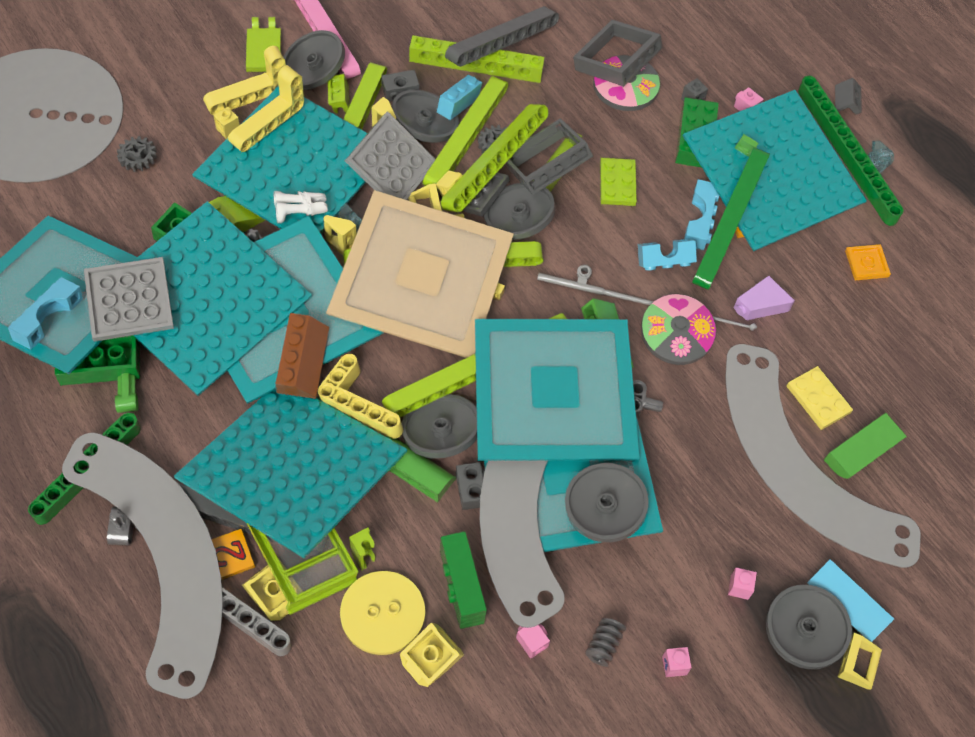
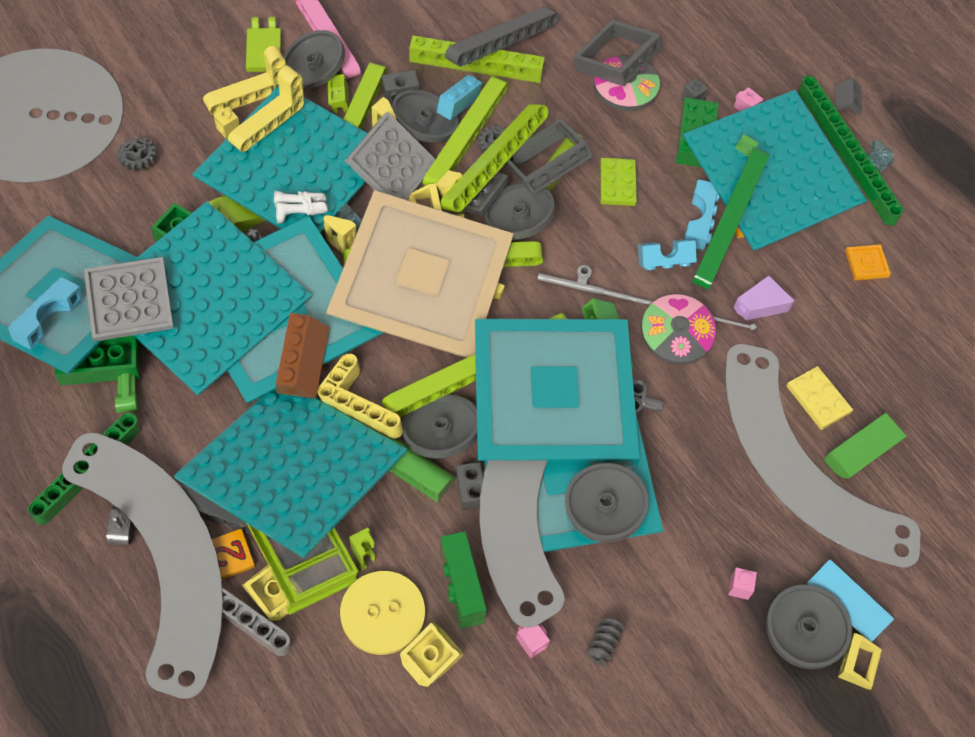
(676, 662): bright pink brick -> none

